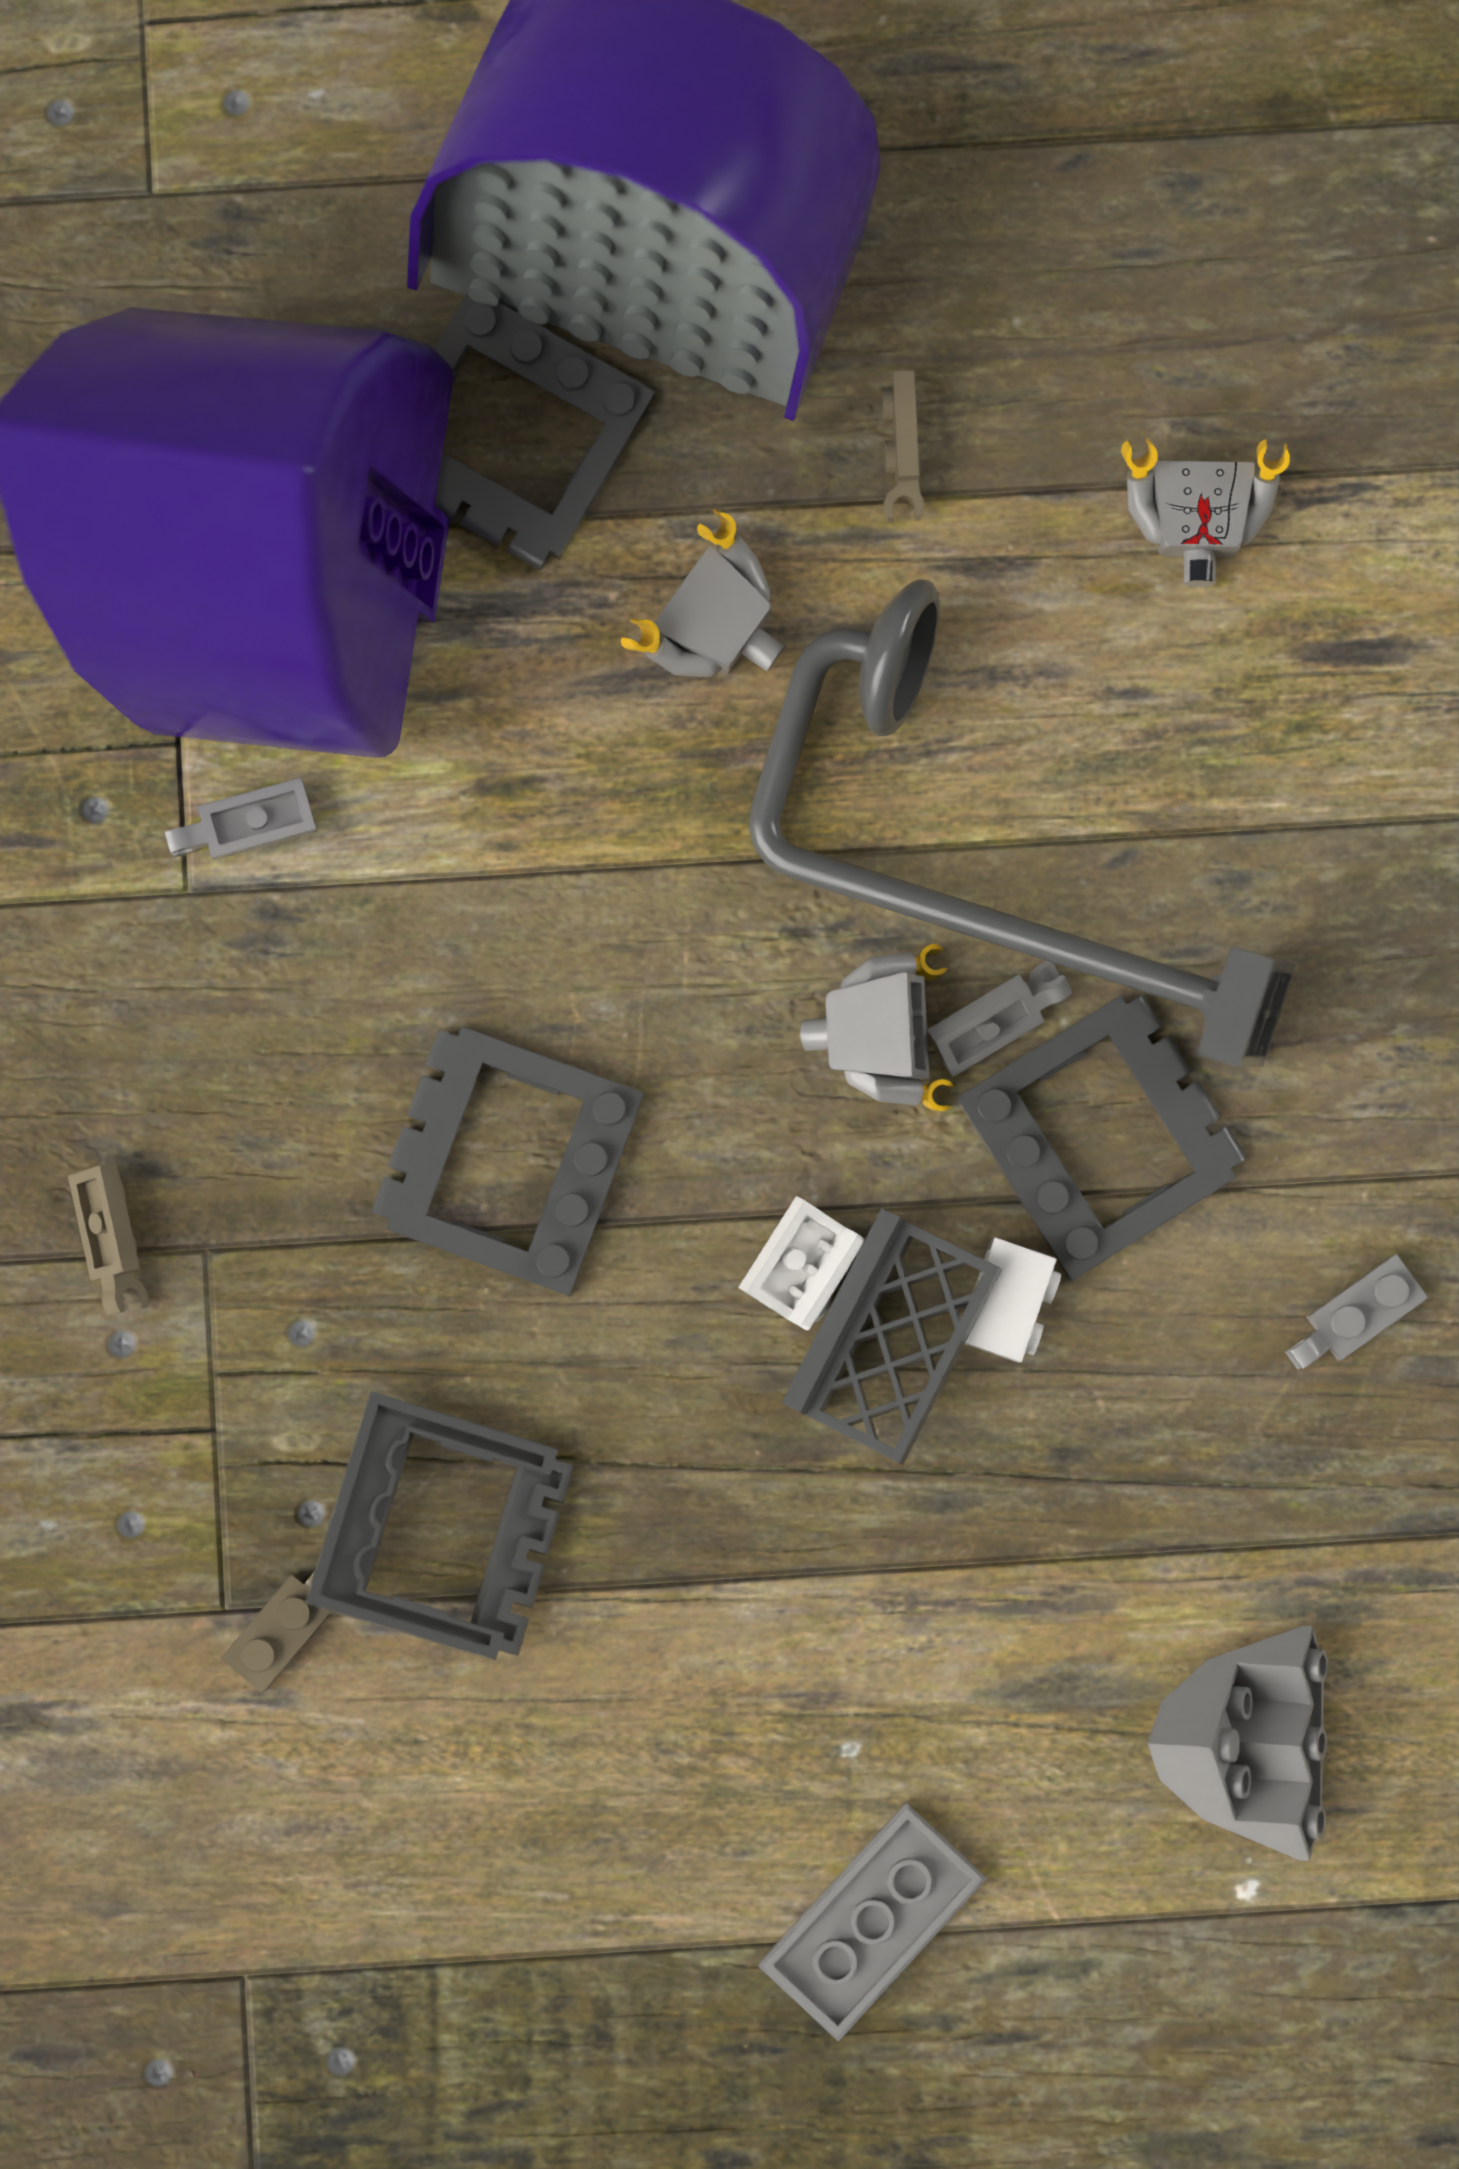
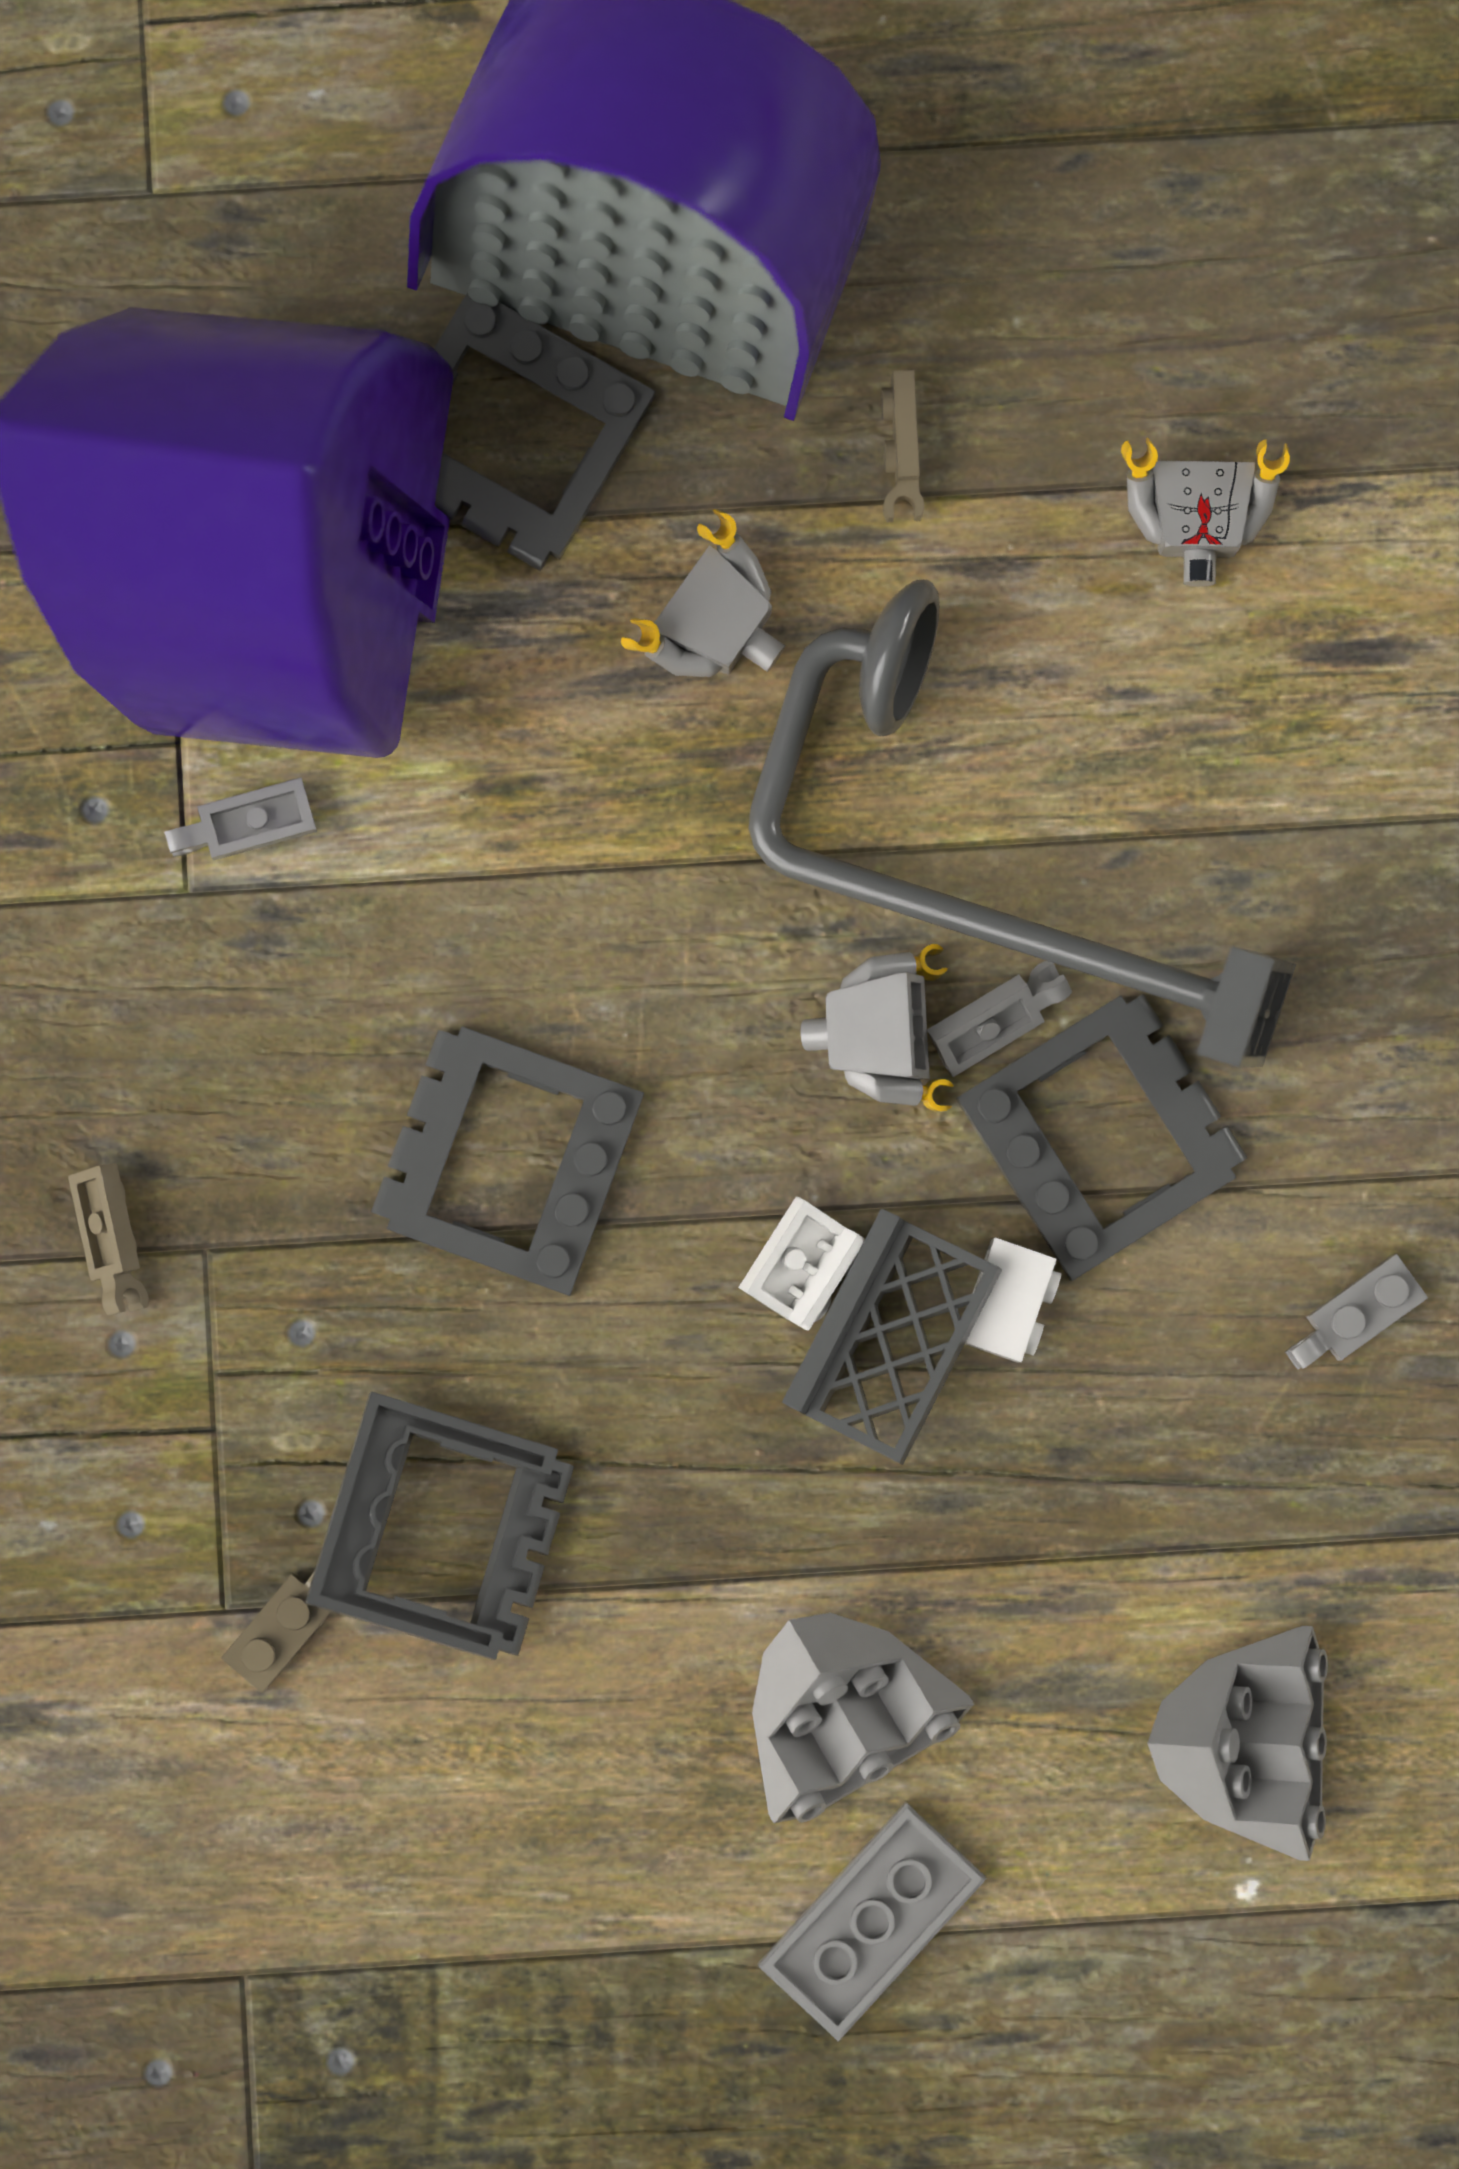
(842, 1711): none -> light grey brick

